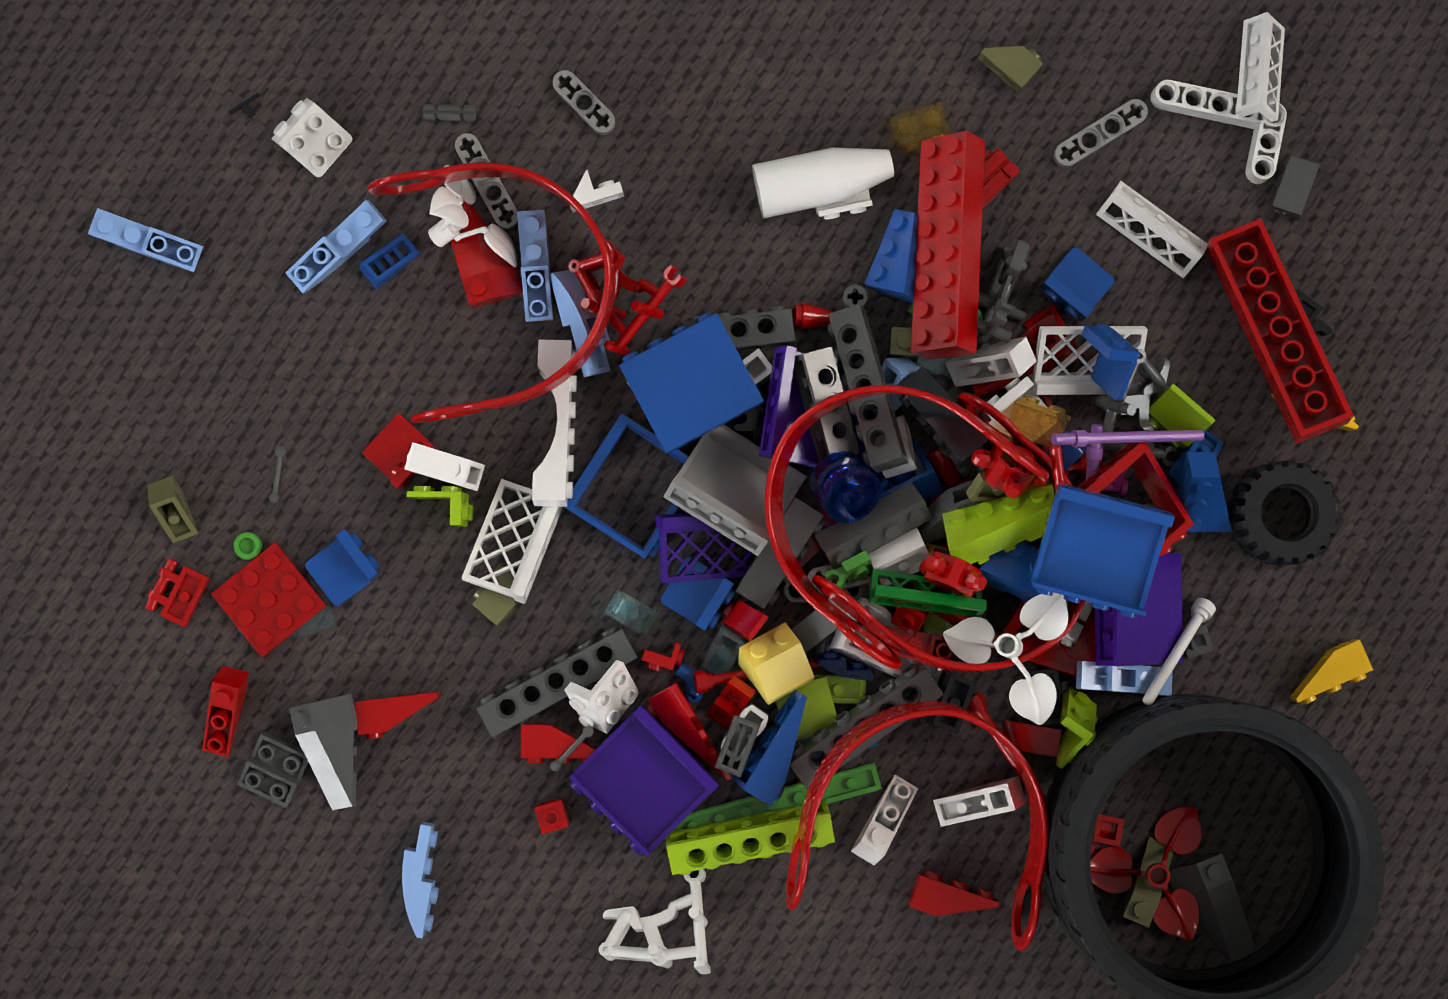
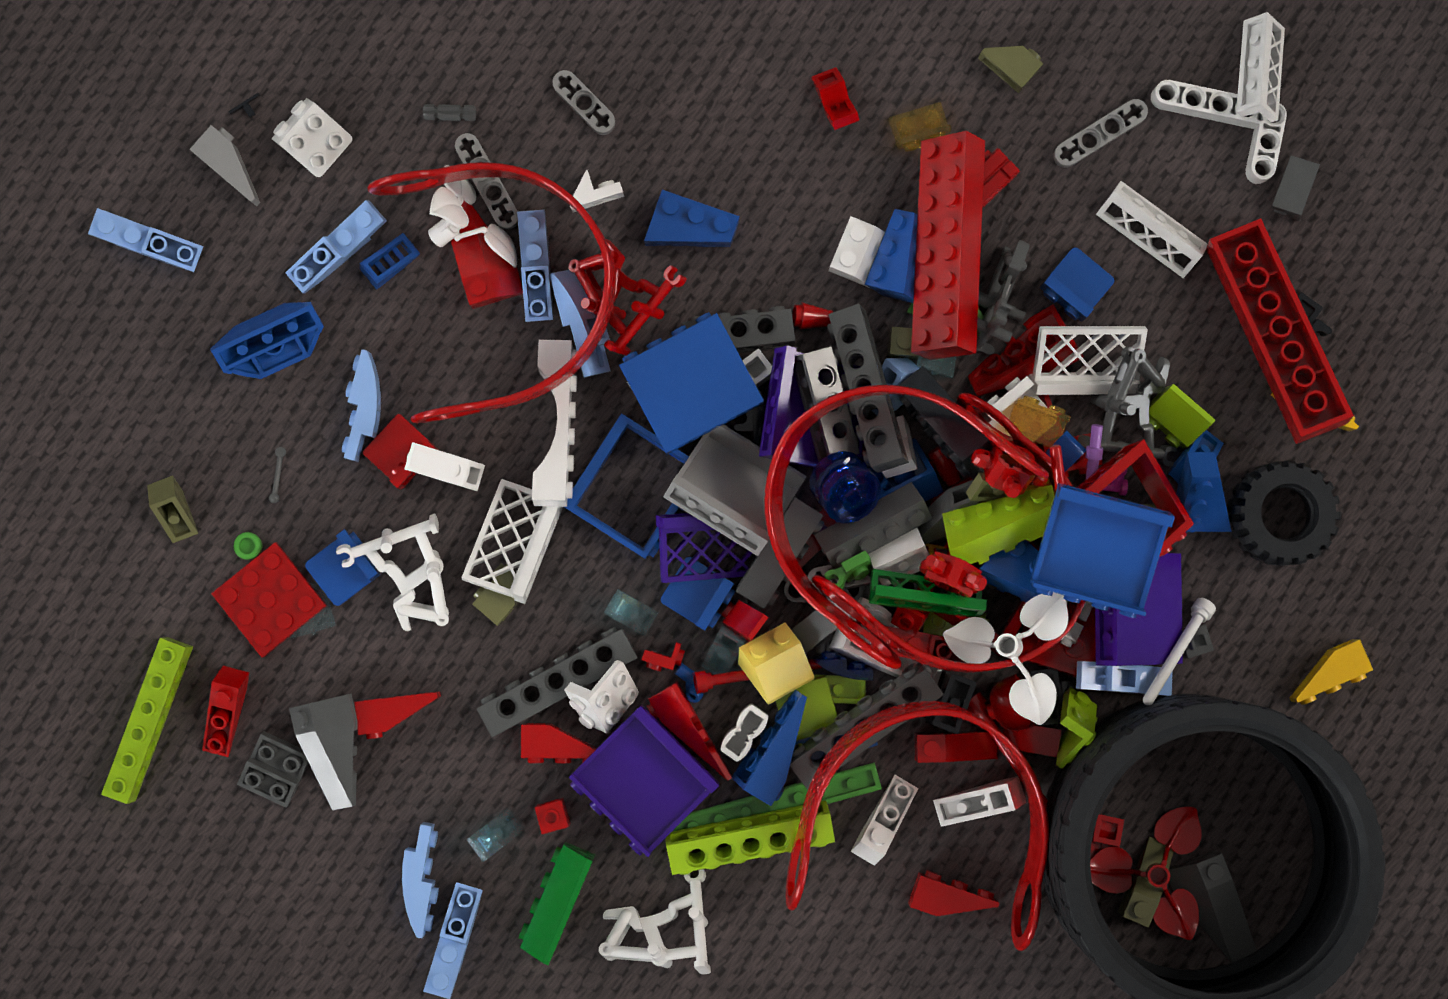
(147, 720): none -> lime brick
(184, 596): red plate -> none
(224, 158): none -> light grey slope
(269, 341): none -> blue wedge
(366, 395): none -> light blue slope
(429, 570): none -> white piece
(453, 940): none -> light blue slope
(460, 509): lime bracket -> none
(494, 835): none -> clear light blue slope
(557, 901): none -> green slope
(587, 732): dark grey hinge -> none
(689, 223): none -> blue wedge
(730, 702): red slope -> none
(737, 719): dark grey tile -> none
(824, 179): white piece -> none
(835, 98): none -> red slope
(857, 251): none -> white slope
(861, 294): dark grey bush -> none
(954, 747): none -> red slope
(992, 363): white slope -> none
(1001, 708): none -> red cylinder
(1081, 438): medium lavender bar -> none
(1114, 361): blue bracket -> none

